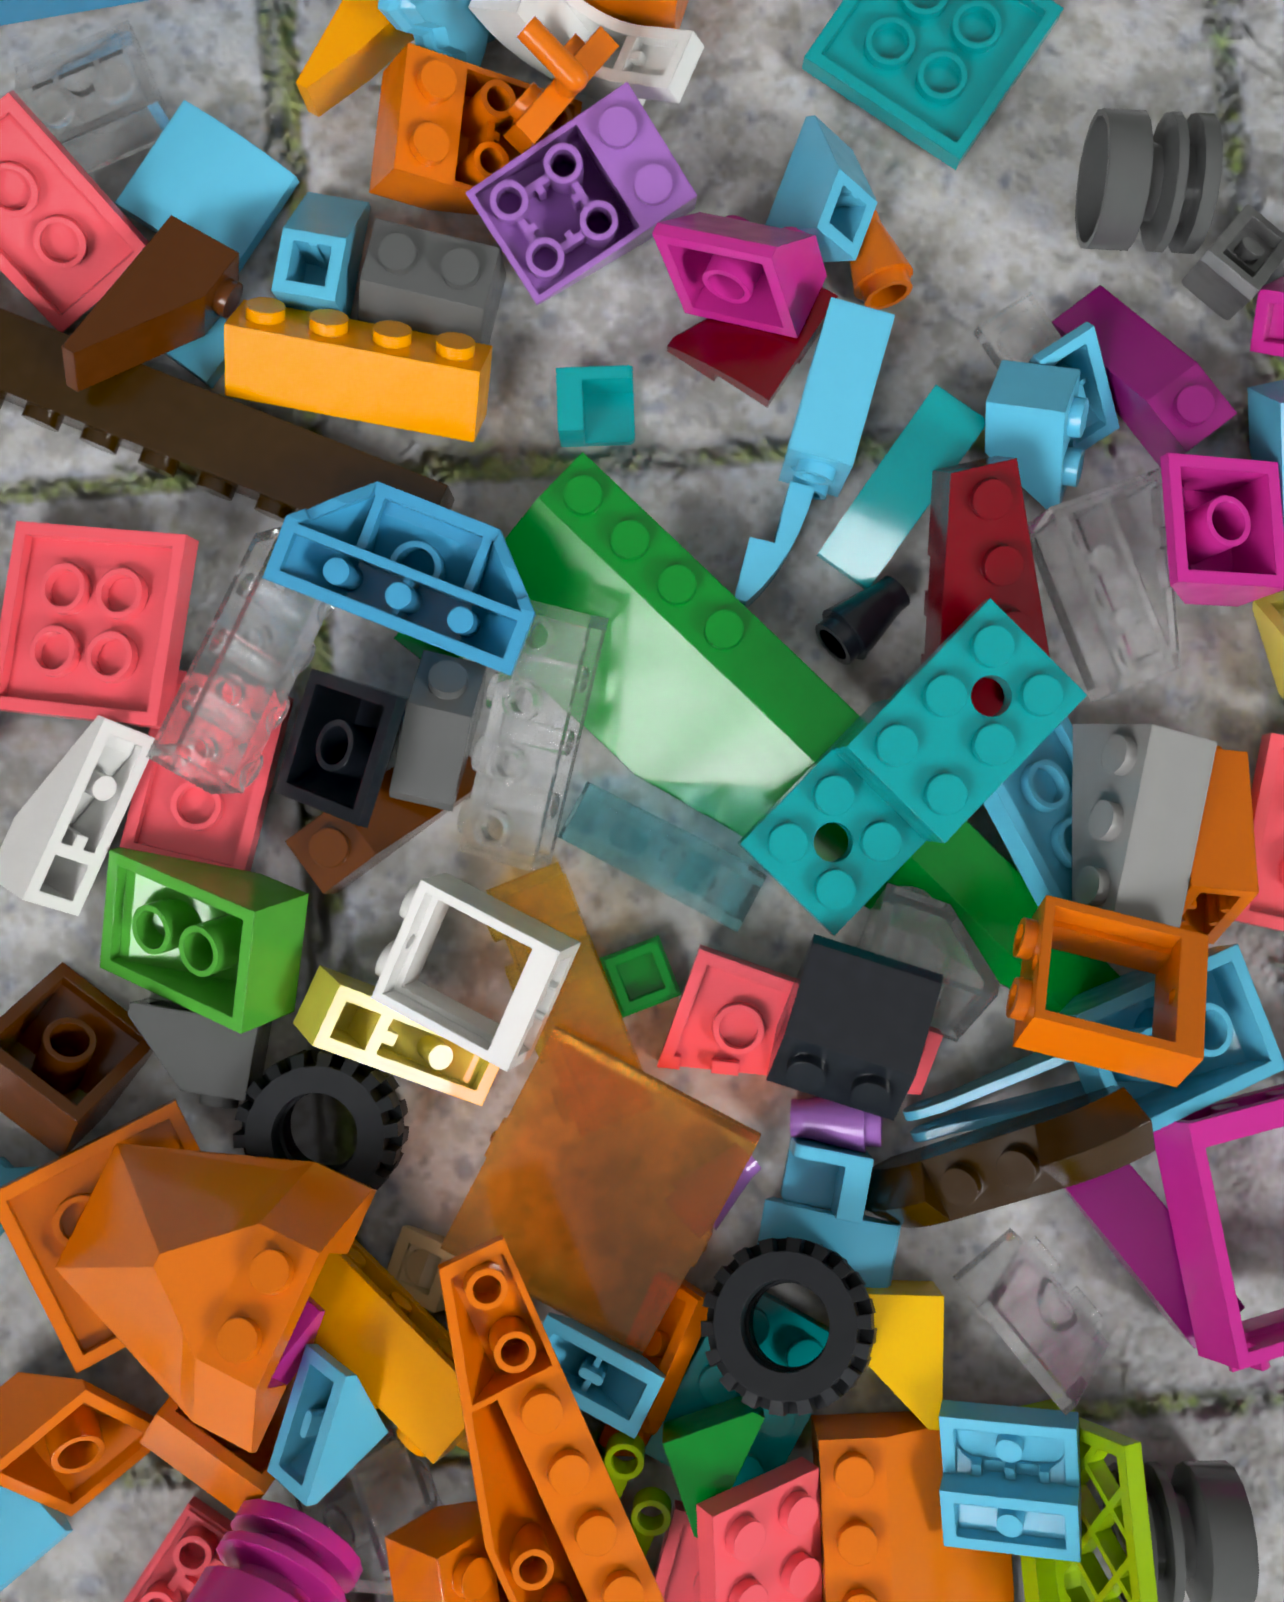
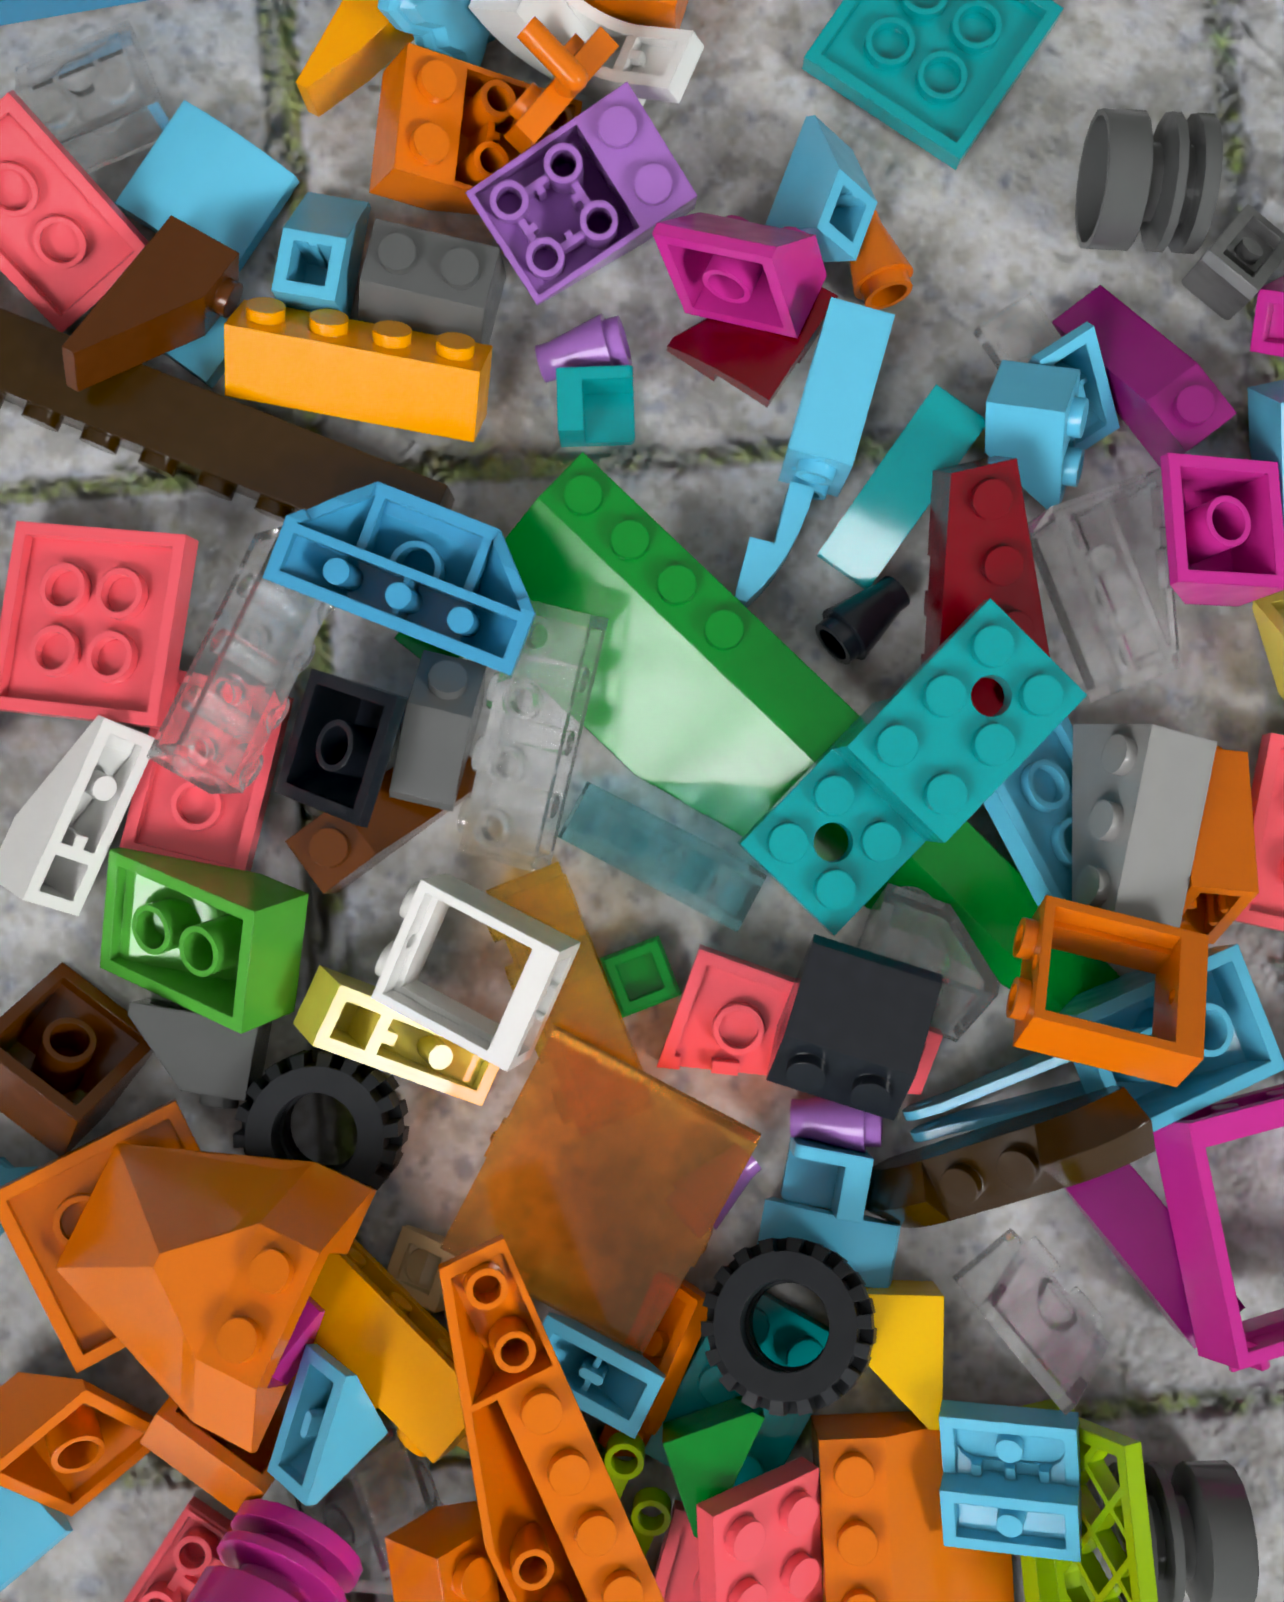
(589, 344): none -> medium lavender cone

